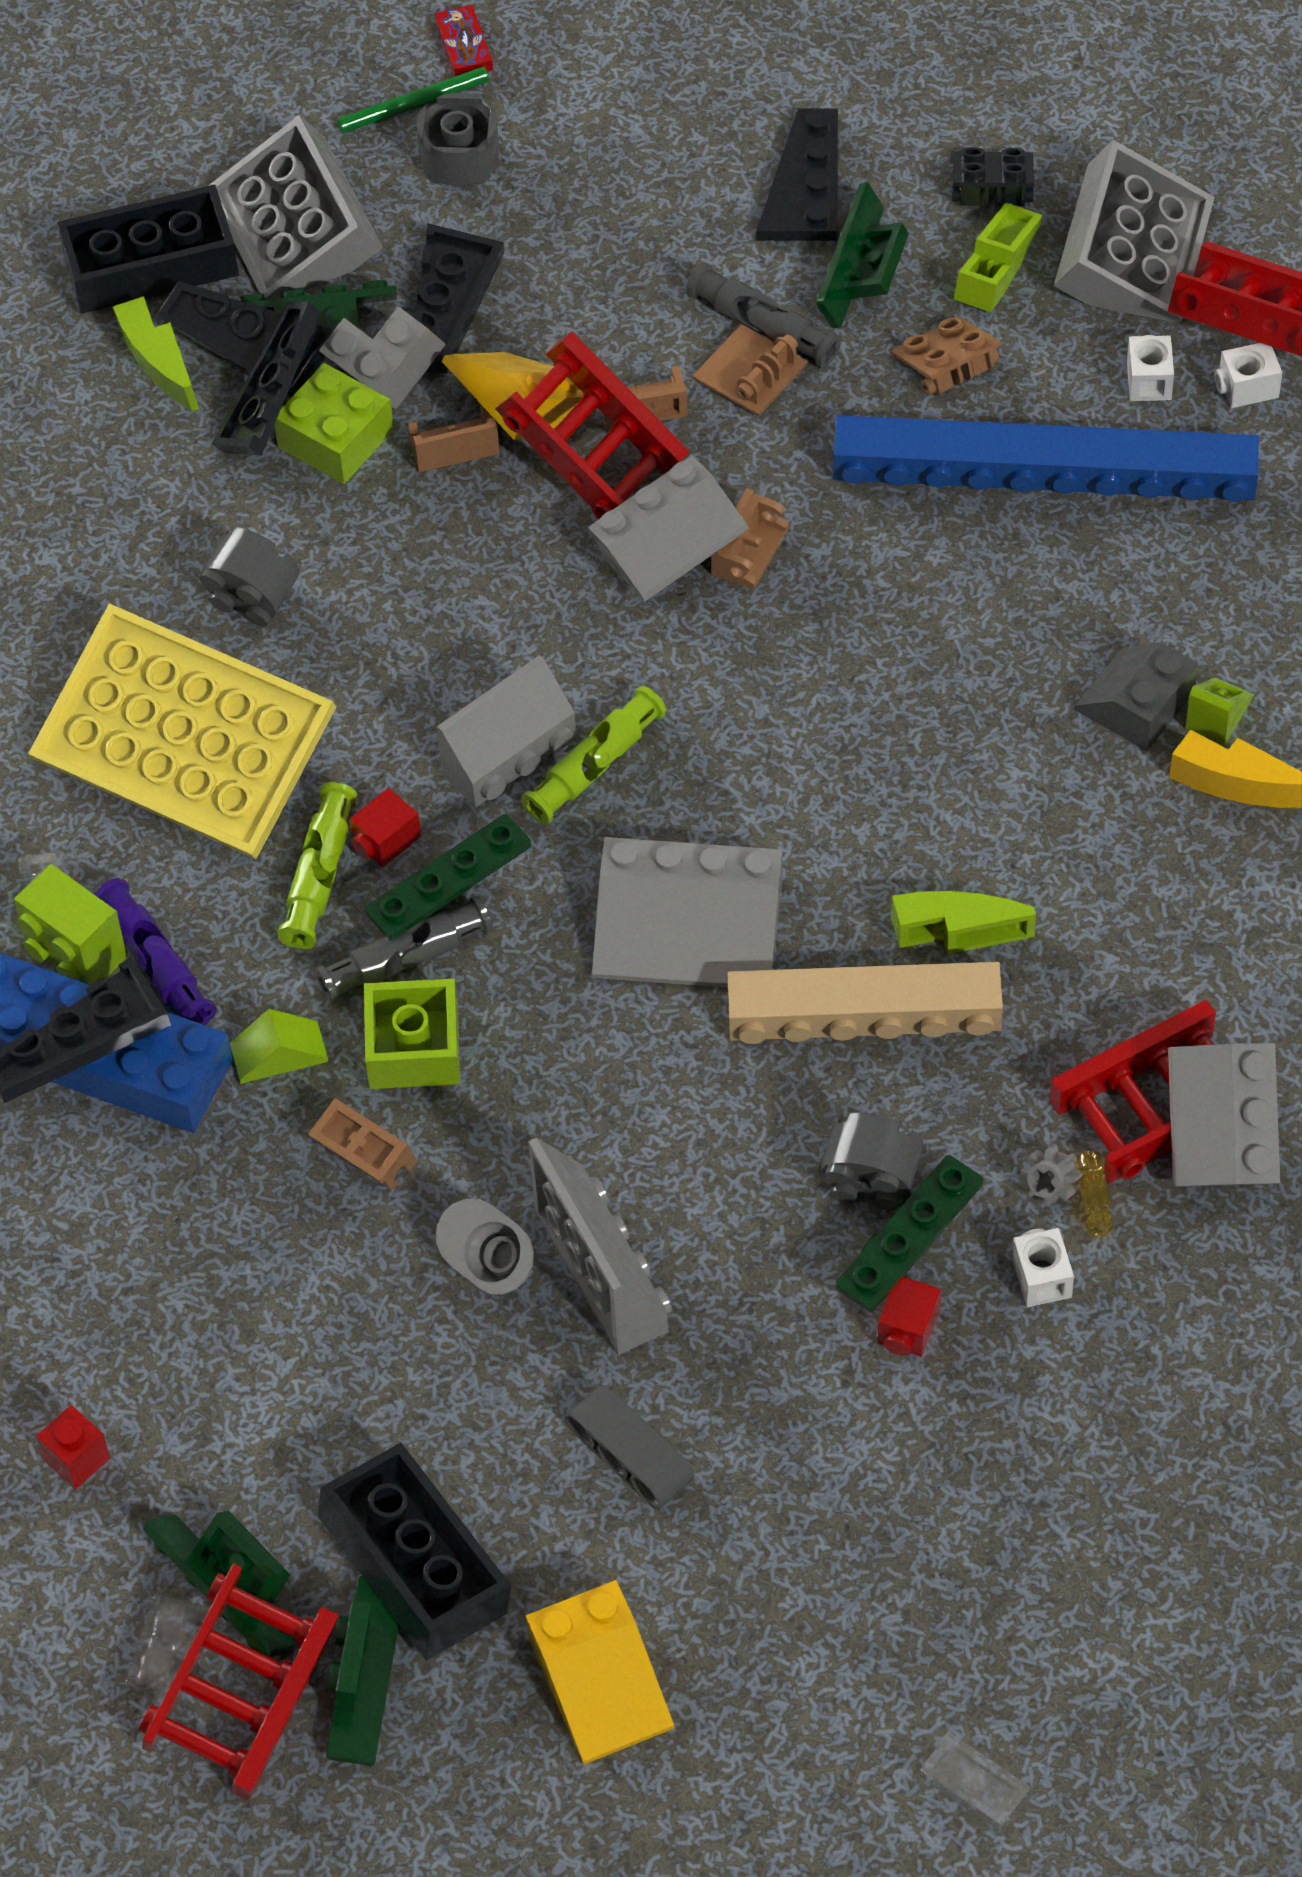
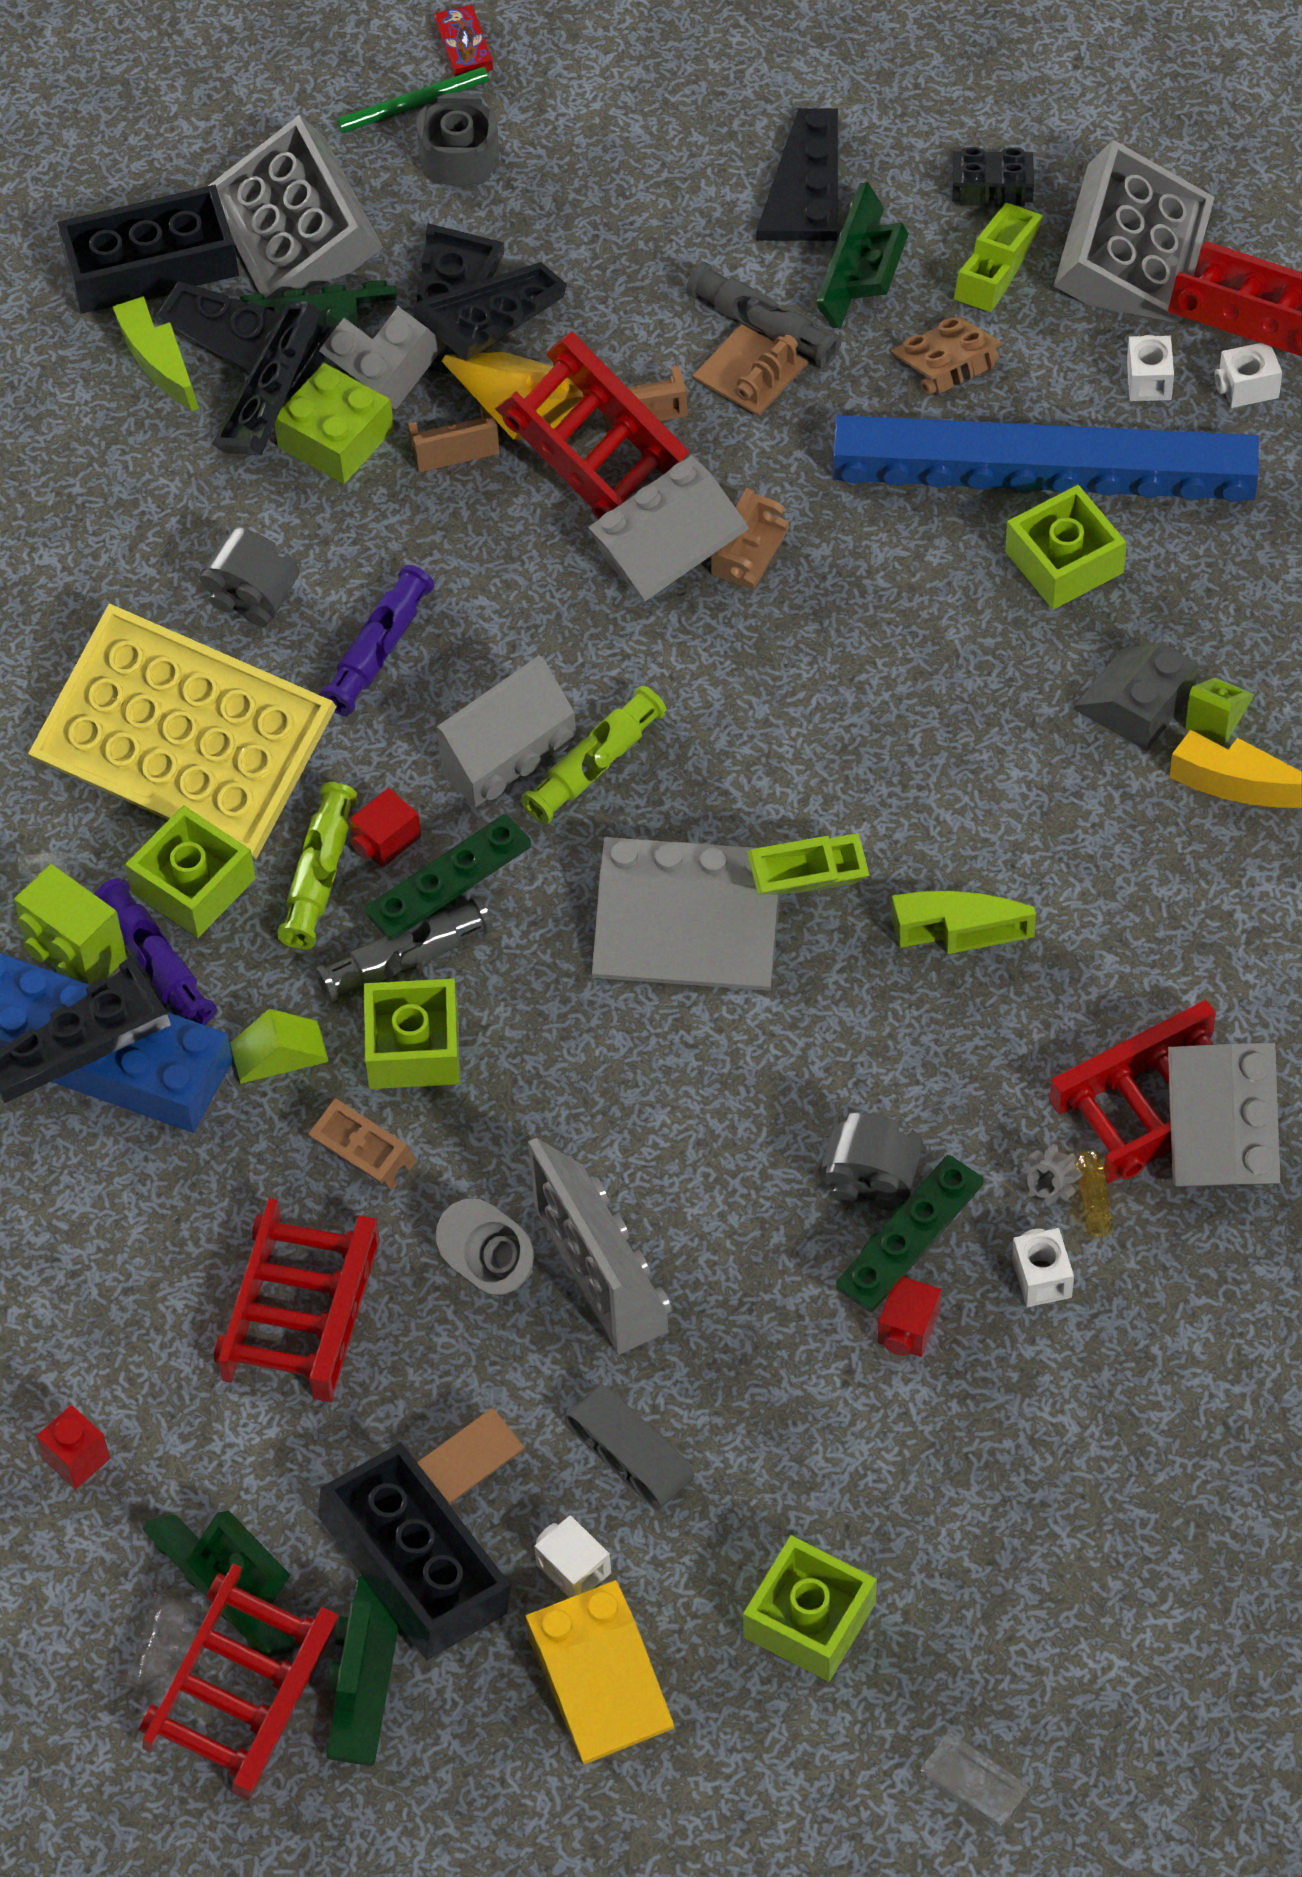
(190, 871): none -> lime brick
(331, 1328): none -> red fence
(374, 642): none -> dark purple piece
(471, 1455): none -> medium nougat hinge
(489, 309): none -> black wing
(571, 1557): none -> white brick
(808, 865): none -> lime slope
(809, 1608): none -> lime brick
(865, 1001): tan brick -> none
(1065, 547): none -> lime brick

